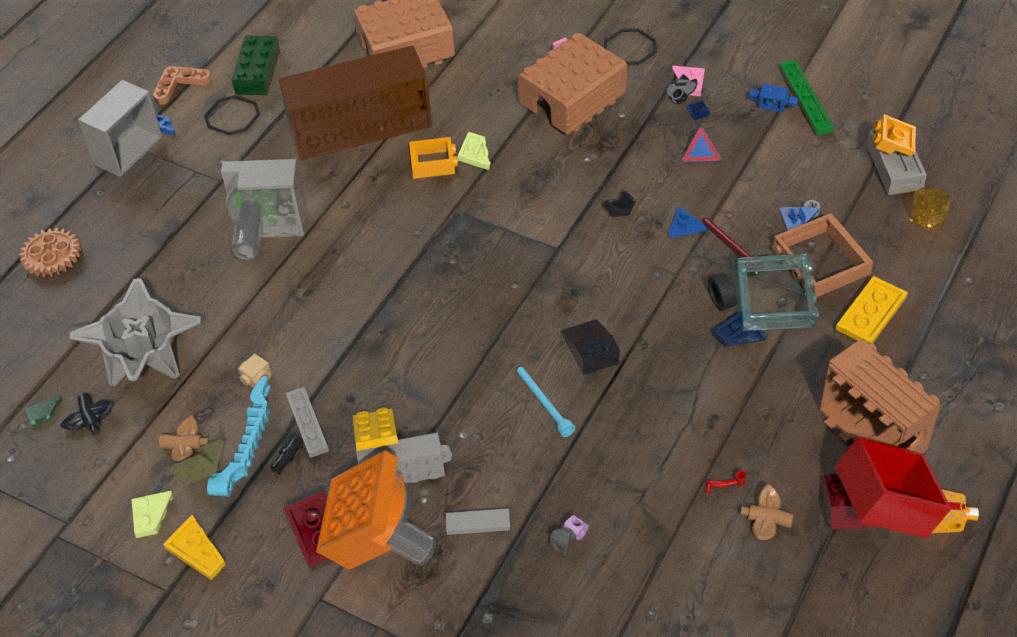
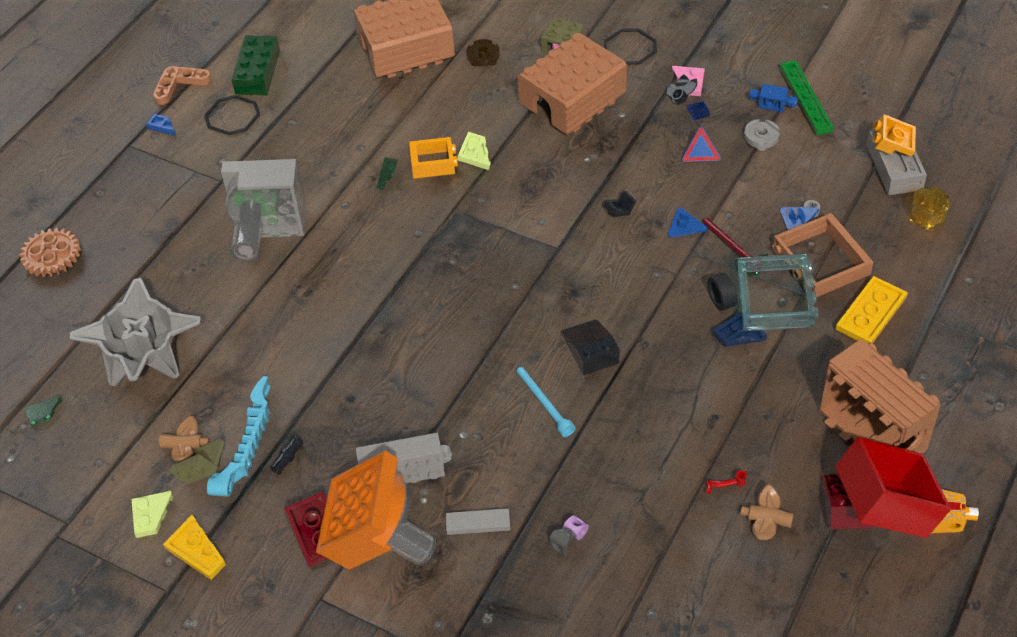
(88, 414): black plant -> none
(120, 128): light grey container -> none
(253, 370): tan brick -> none
(307, 422): light grey plate -> none
(356, 102): reddish brown piece -> none
(374, 429): yellow plate -> none
(387, 172): none -> clear green tile
(477, 58): none -> dark brown plate
(558, 32): none -> olive bracket
(759, 141): none -> light grey plate

